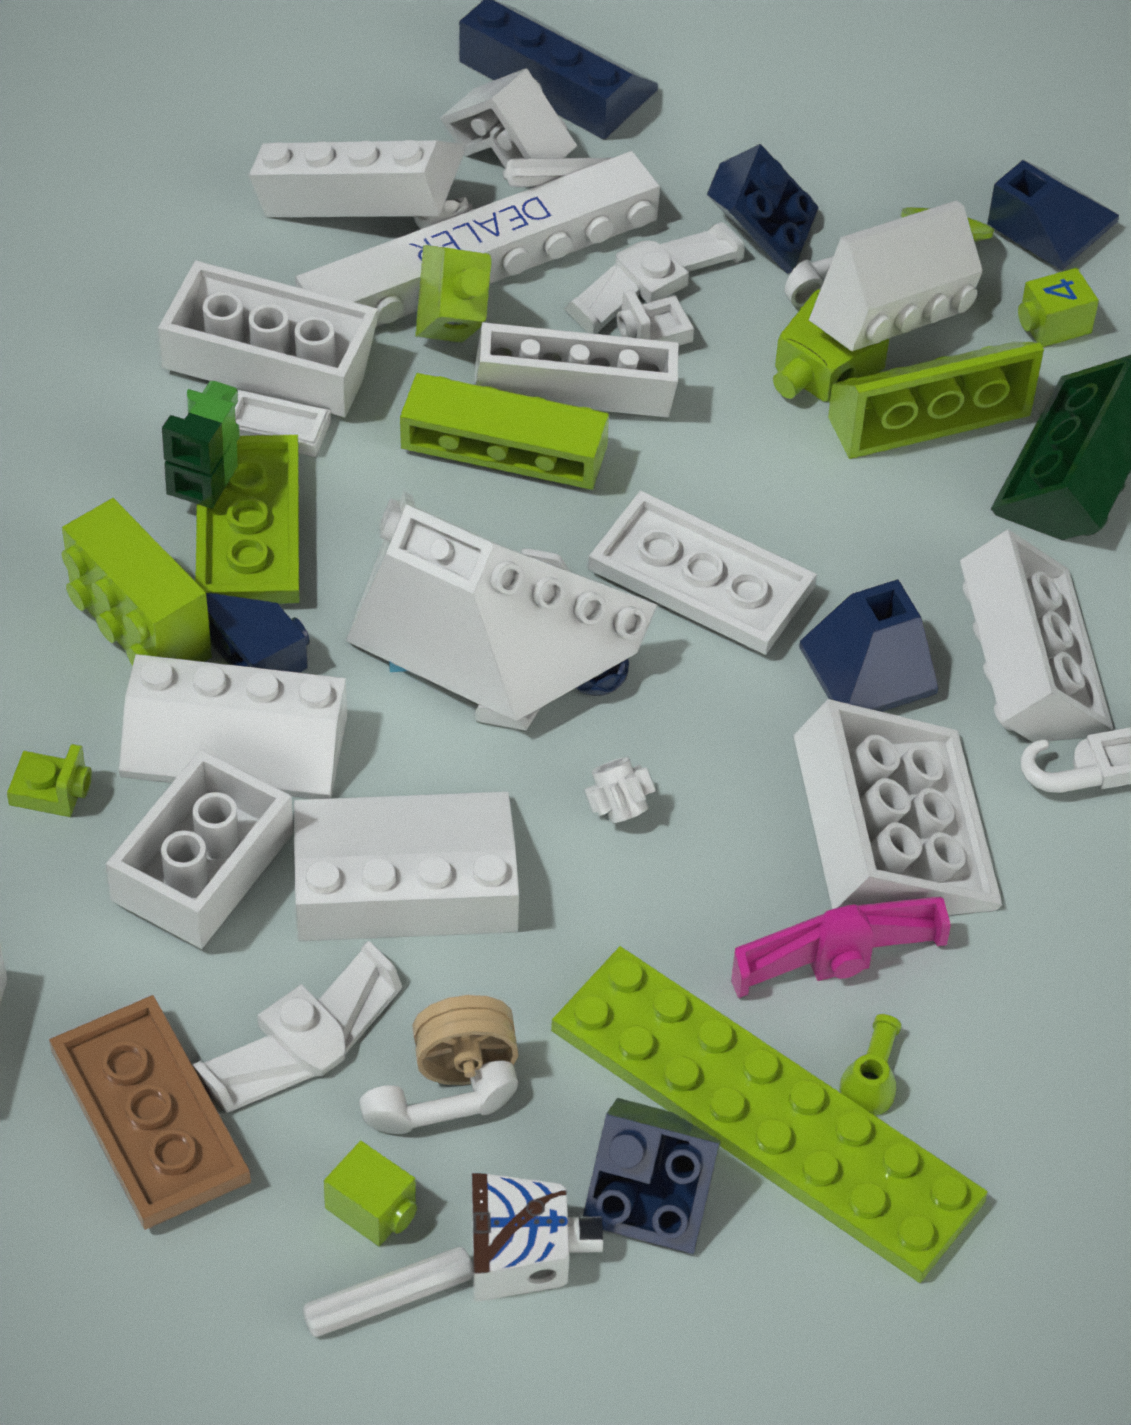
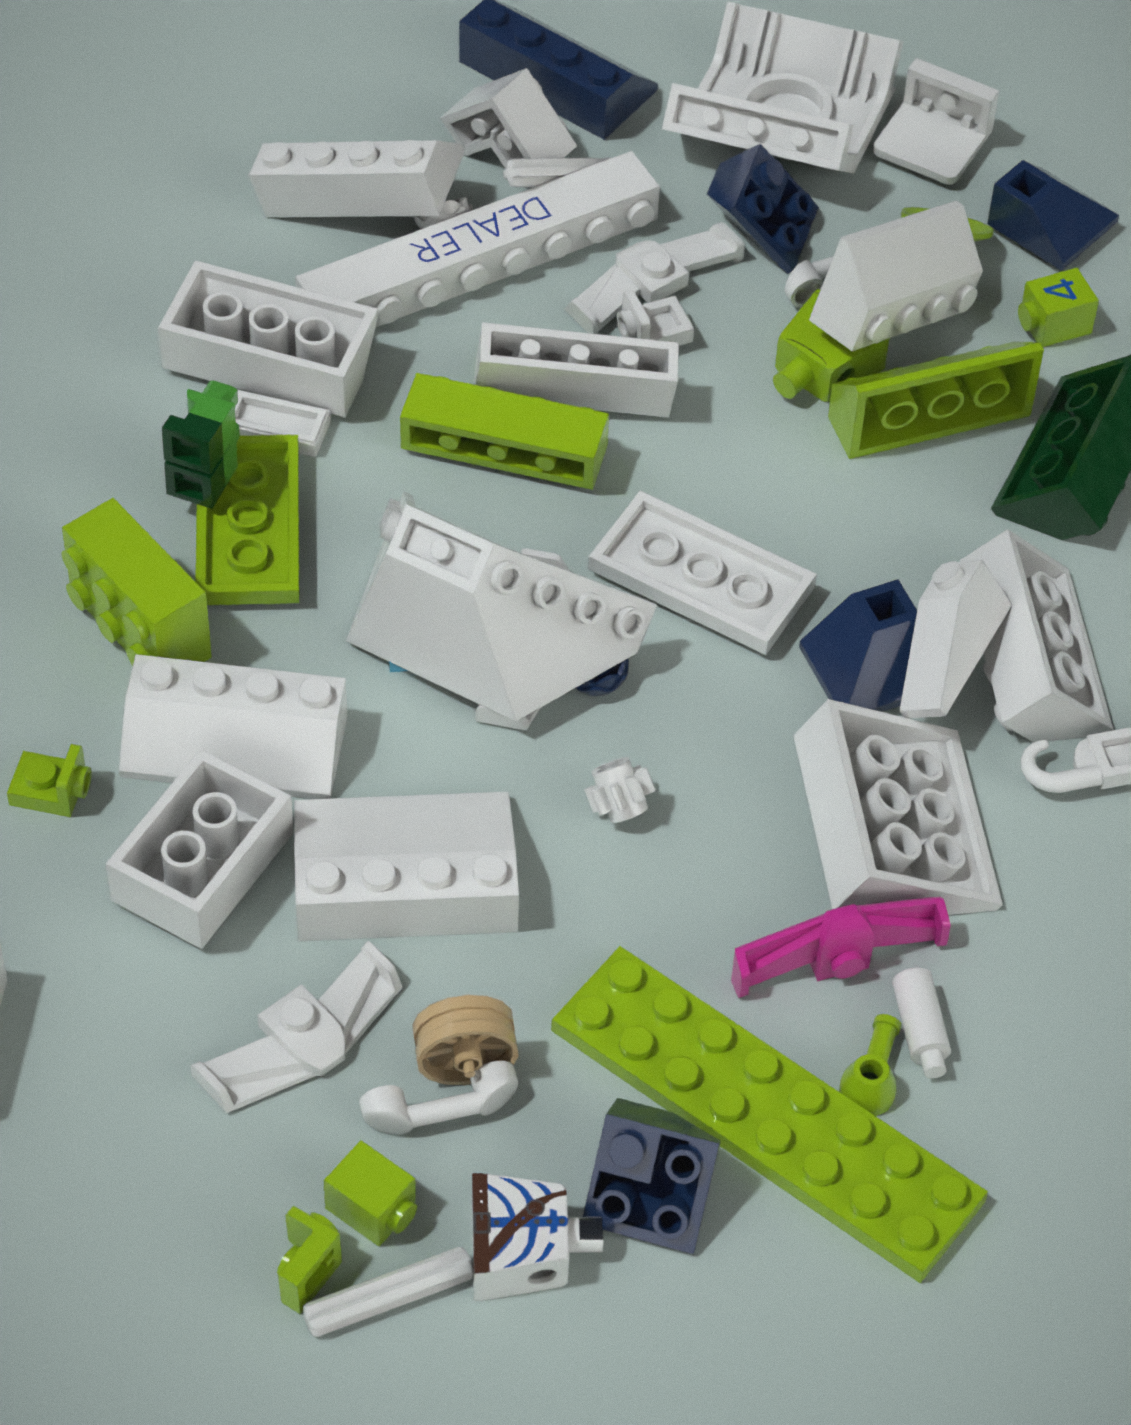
(149, 1112): medium nougat plate -> none
(256, 634): dark blue slope -> none
(310, 1260): none -> lime bracket
(452, 290): lime torso -> none
(792, 87): none -> white panel
(922, 1020): none -> white cylinder
(938, 123): none -> white bracket
(950, 635): none -> white slope

